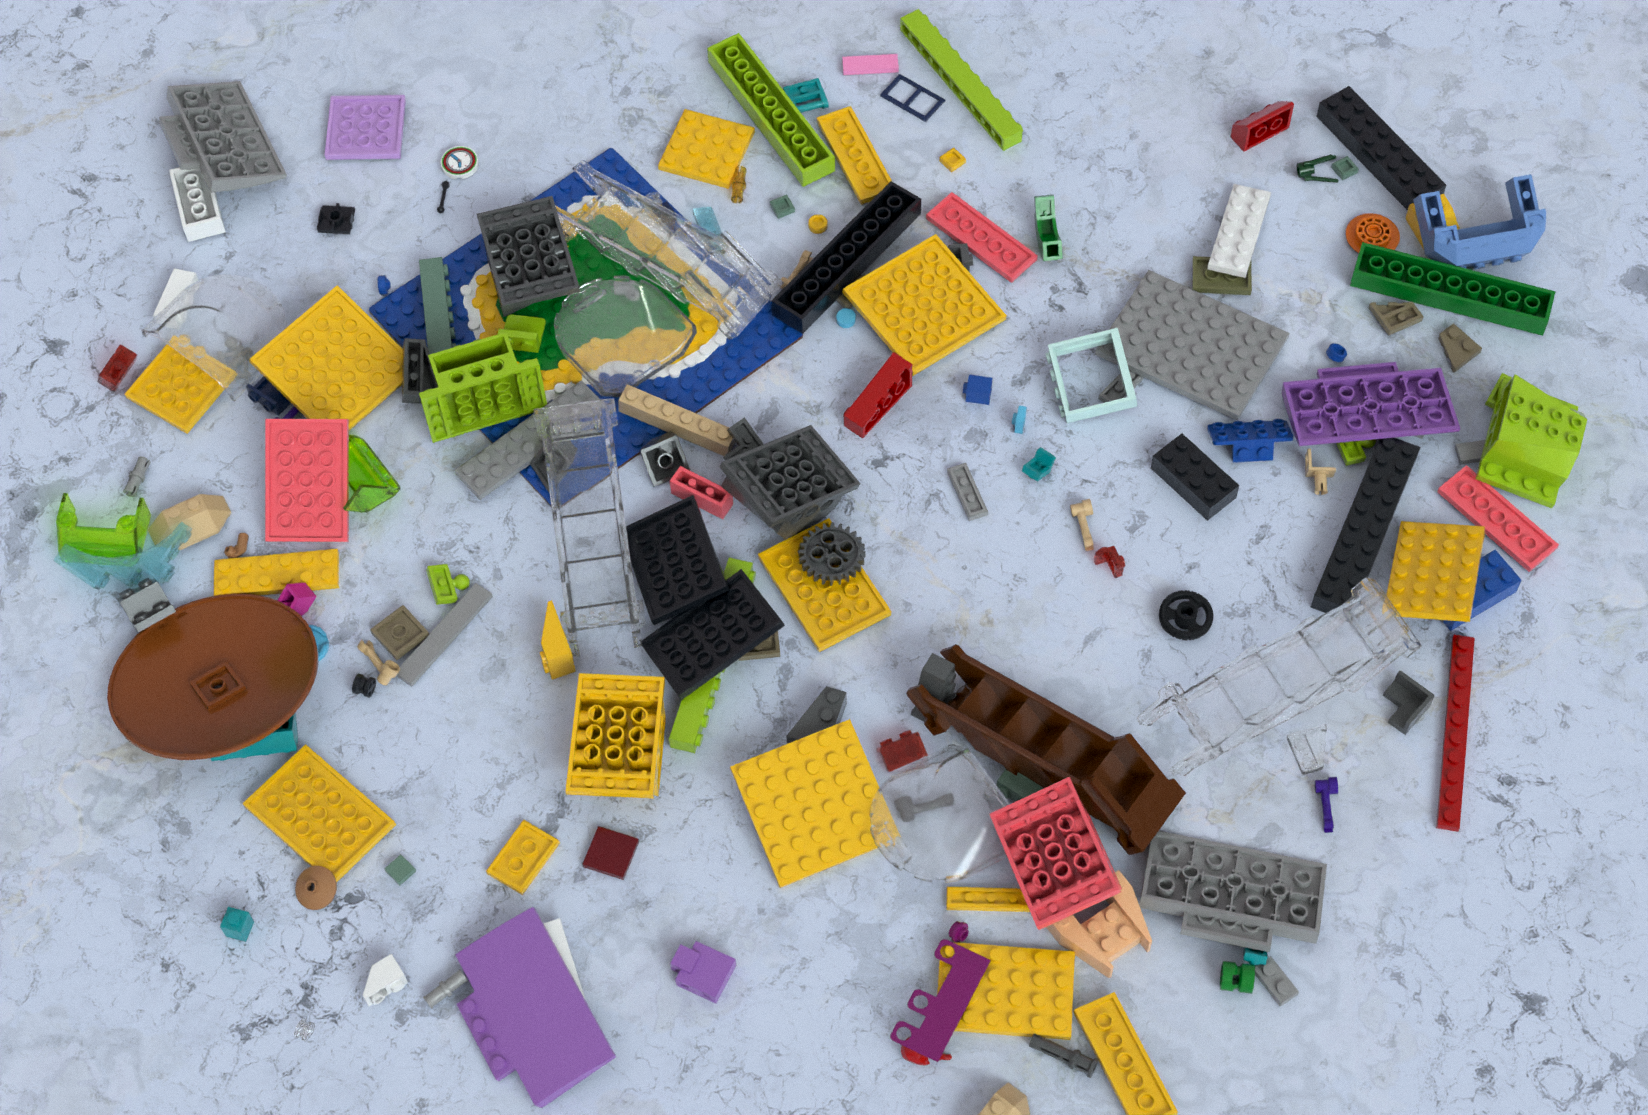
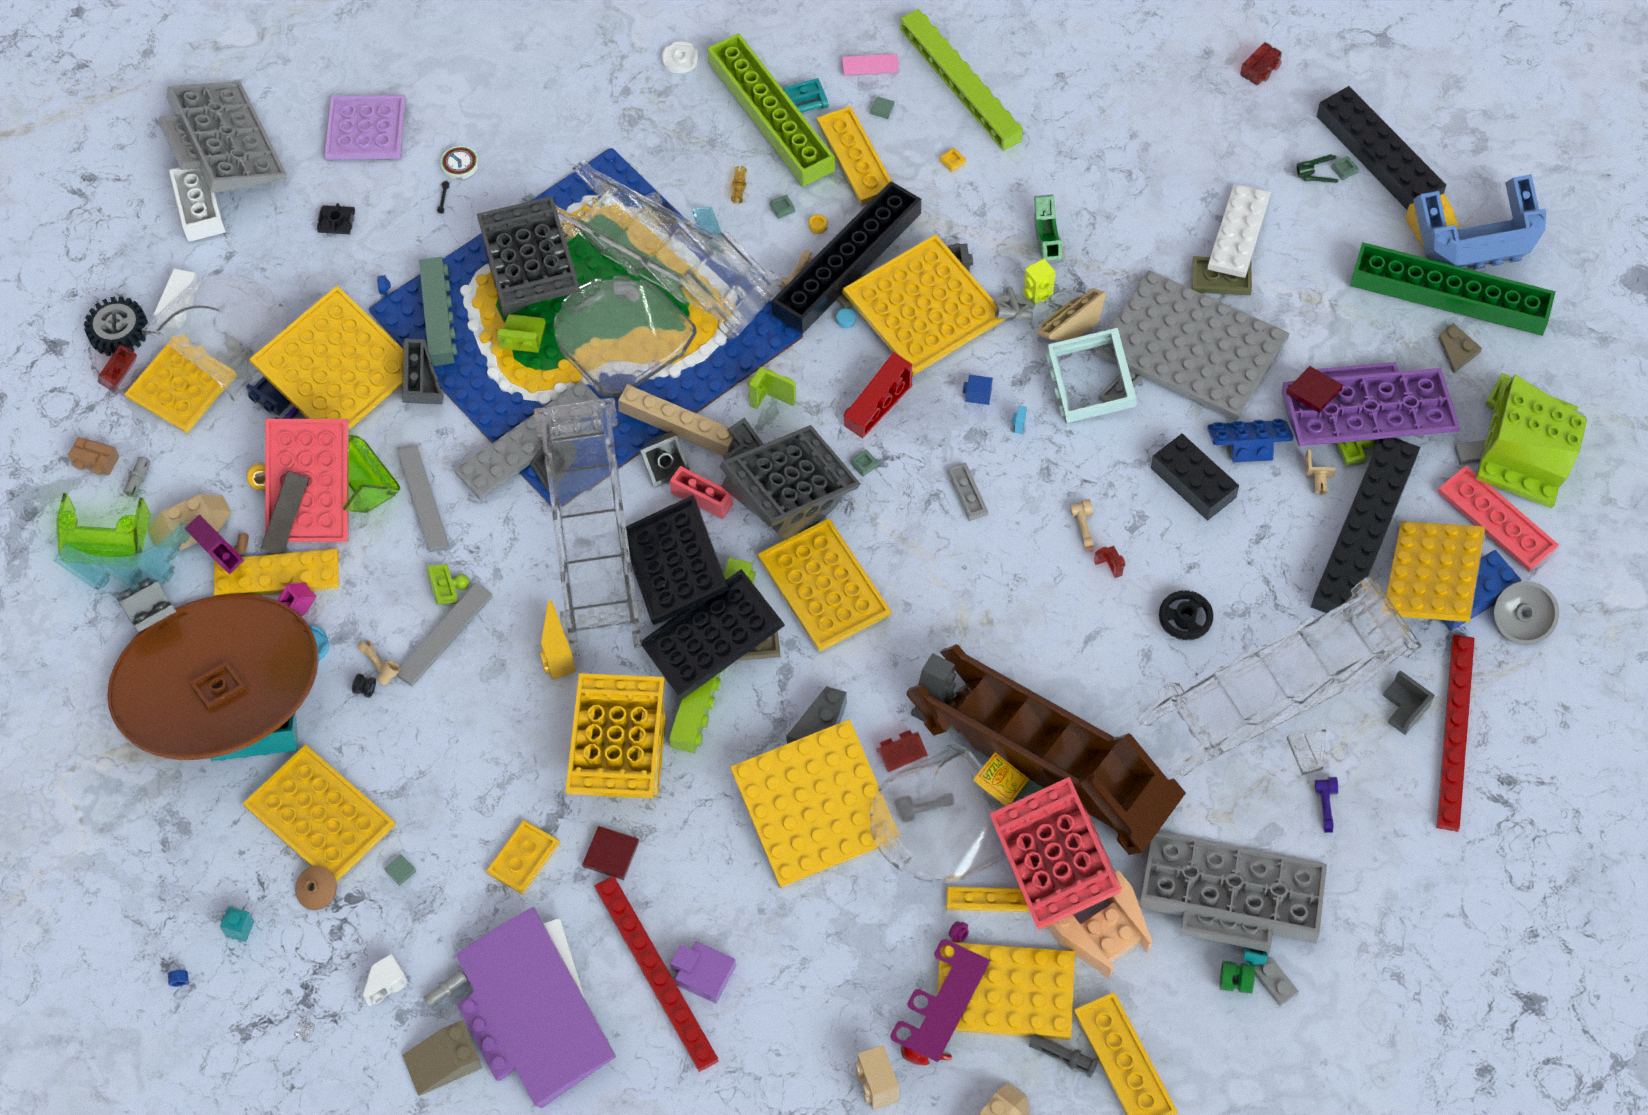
(93, 456): none -> medium nougat brick
(102, 325): none -> wheel
(178, 978): none -> blue axle
(214, 544): none -> magenta brick
(256, 482): none -> yellow head
(285, 512): none -> dark brown slope
(399, 632): dark tan plate -> none
(423, 498): none -> light grey tile
(442, 1058): none -> dark tan slope
(480, 387): lime wedge -> none
(656, 974): none -> red plate
(680, 57): none -> white tile
(706, 148): yellow plate -> none
(769, 383): none -> lime bracket
(832, 553): dark grey gear -> none
(864, 462): none -> sand green tile
(877, 1077): none -> tan brick
(882, 107): none -> sand green tile
(905, 106): dark blue window -> none
(982, 236): coral plate -> none
(1000, 779): none -> yellow tile
(1014, 311): none -> light grey piece
(1039, 281): none -> neon yellow brick
(1039, 465): teal bracket -> none
(1074, 317): none -> tan wedge
(1261, 64): none -> clear red brick
(1262, 124): red slope -> none
(1314, 389): none -> dark red tile
(1336, 352): blue tile -> none
(1374, 230): orange wheel -> none
(1396, 316): dark tan wing -> none
(1542, 612): none -> light grey dish

